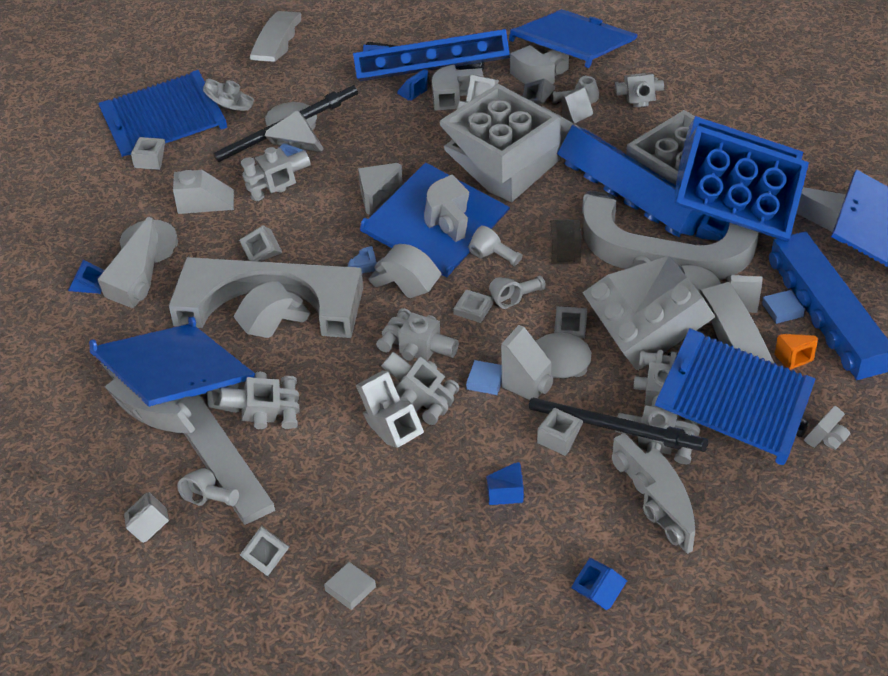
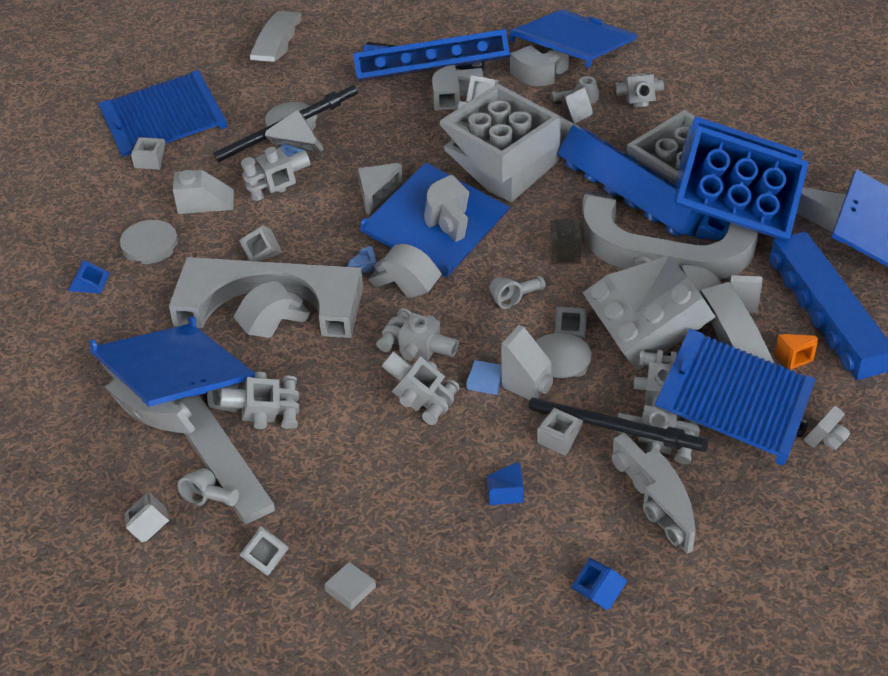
(131, 271): light grey slope -> none
(228, 95): light grey dish -> none
(385, 413): light grey brick -> none
(414, 86): blue slope -> none
(473, 306): light grey tile -> none
(486, 242): light grey bar -> none
(538, 91): flat silver slope -> none
(783, 306): medium blue tile -> none

